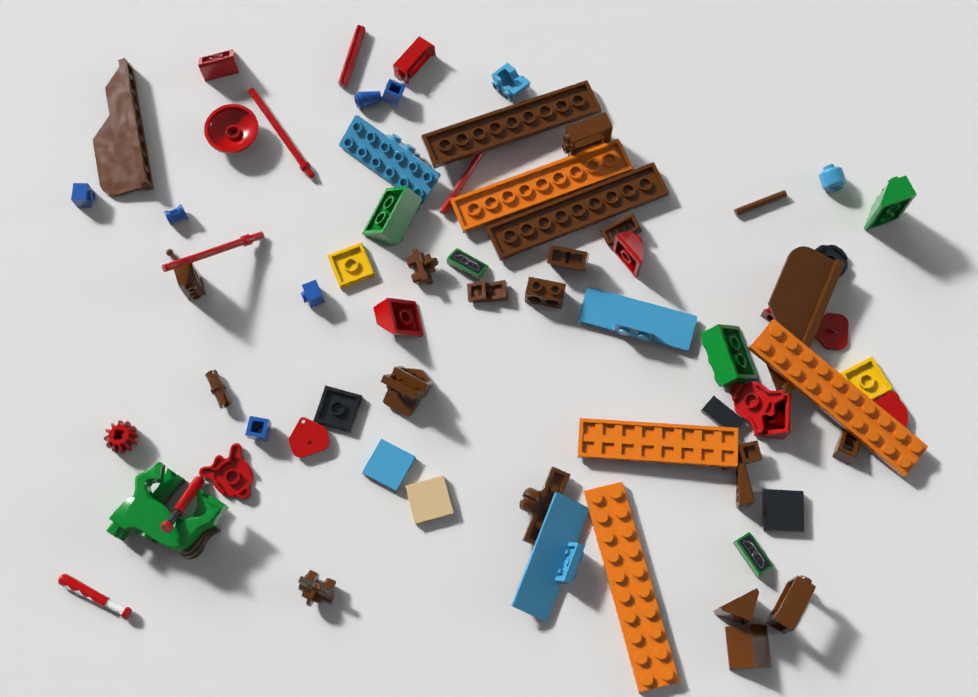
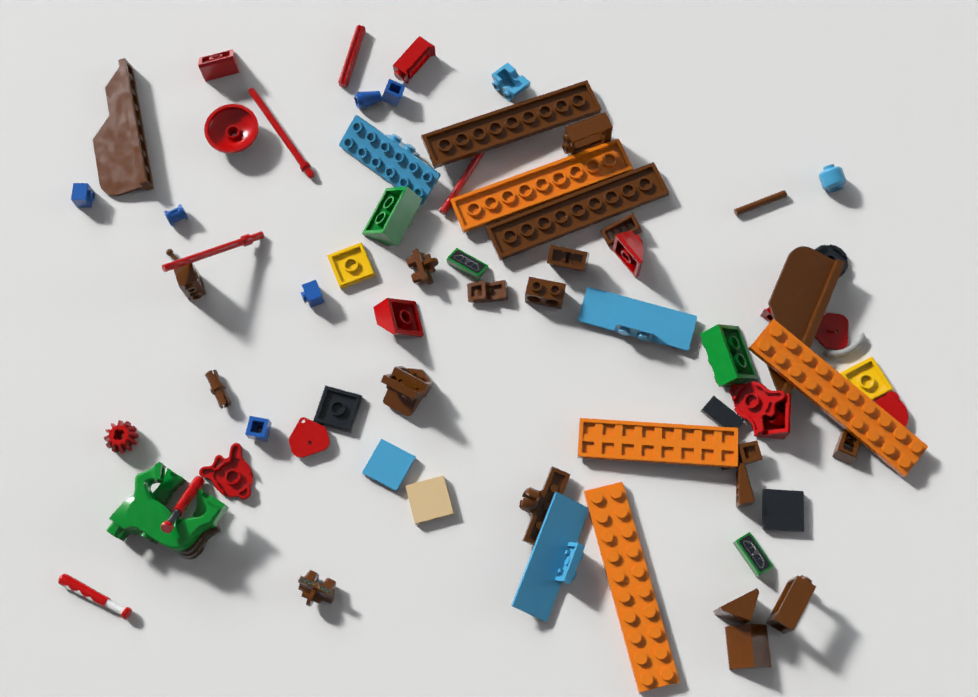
(846, 351): none -> light grey piece
(891, 202): green slope -> none

